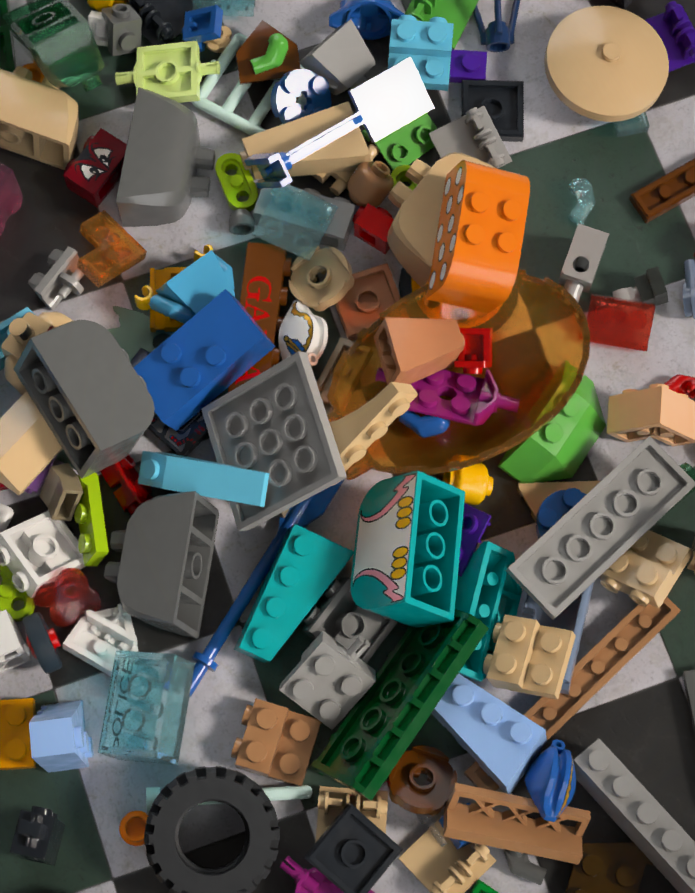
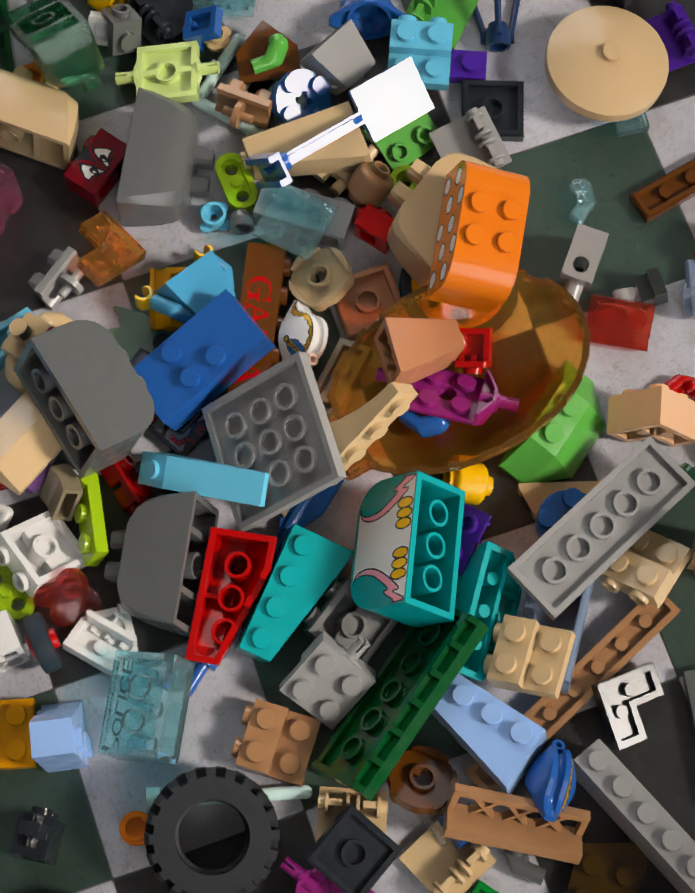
(209, 209): none -> medium azure plate
(229, 584): none -> red wedge
(242, 105): none -> medium nougat hips
(618, 702): none -> plate

